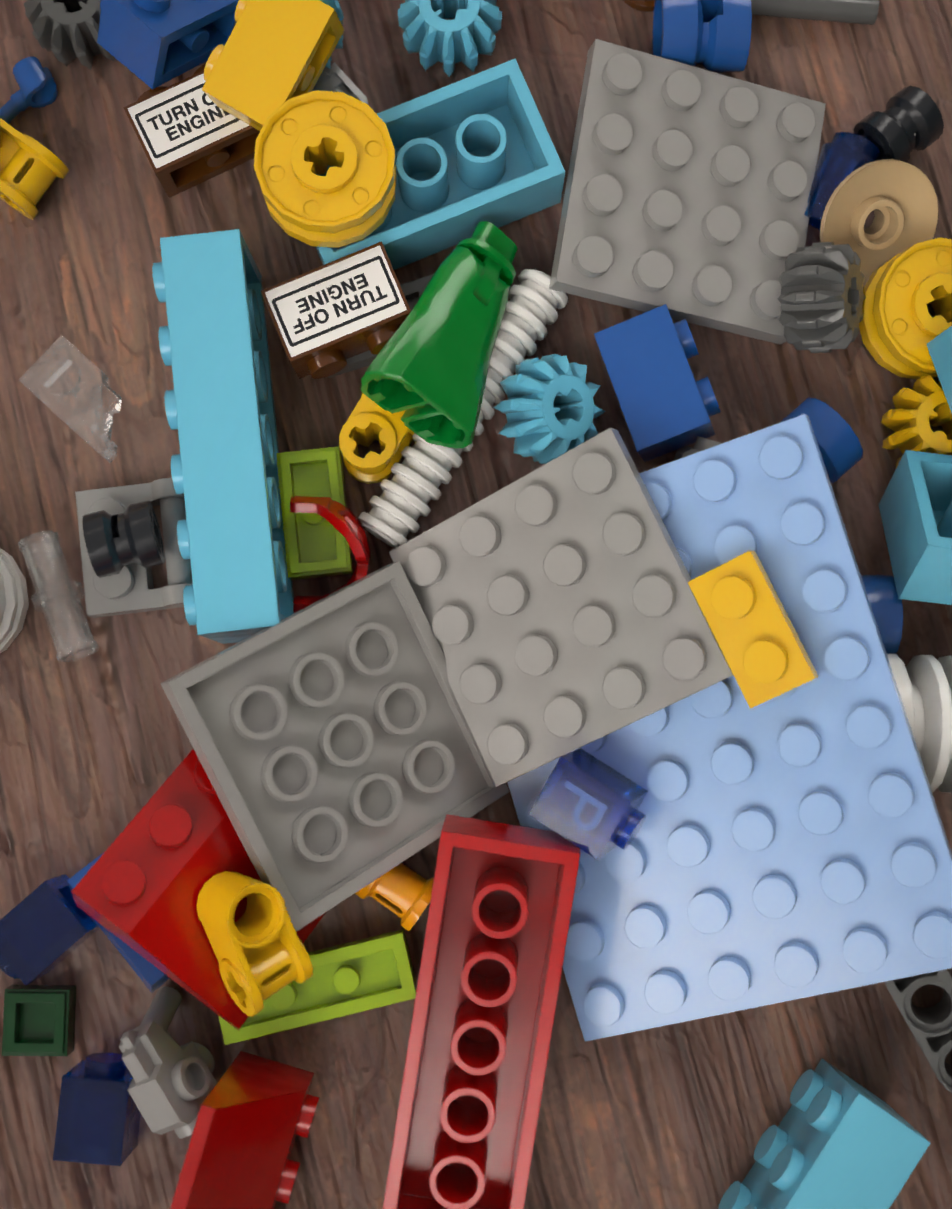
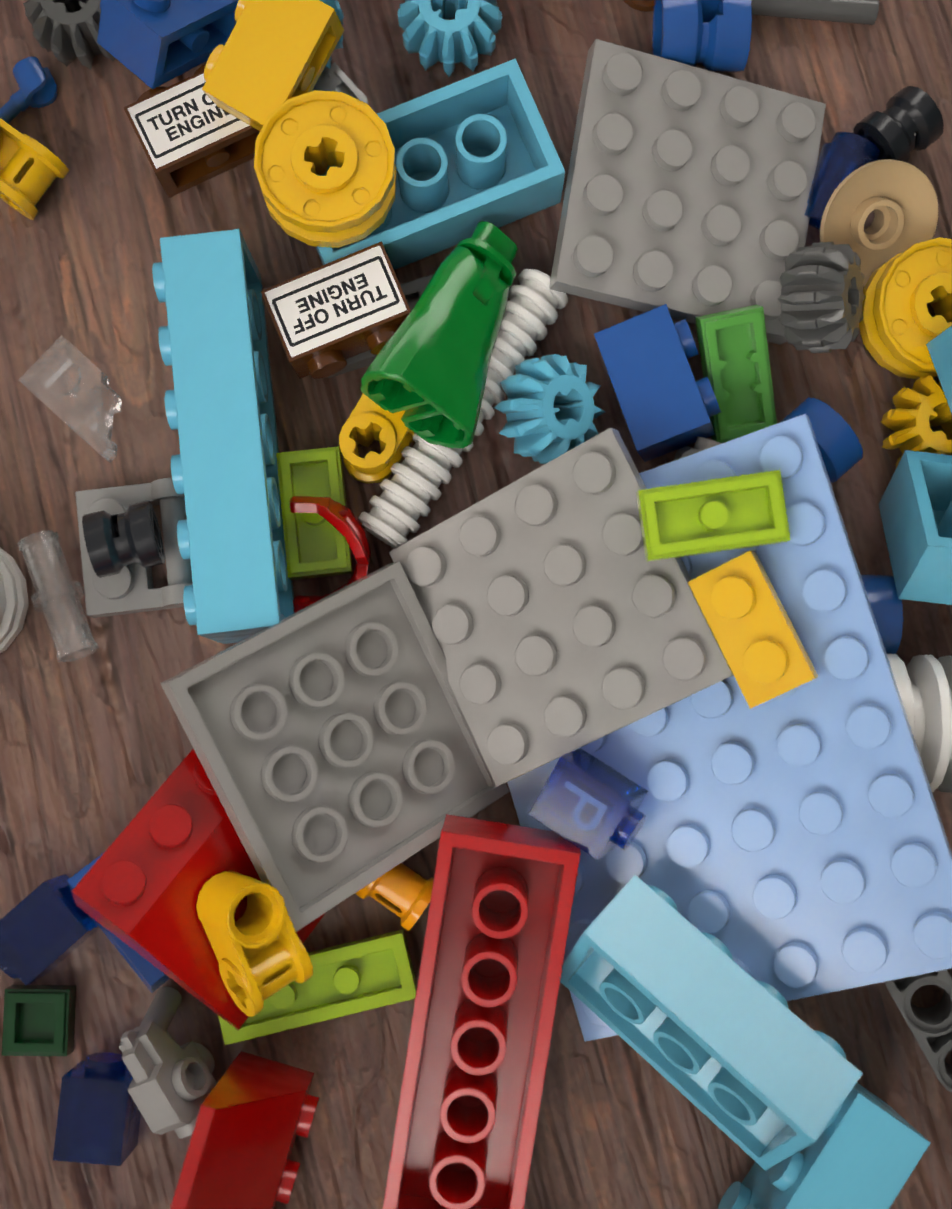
(708, 1025): none -> medium azure slope
(713, 515): none -> lime plate
(738, 369): none -> bright green plate

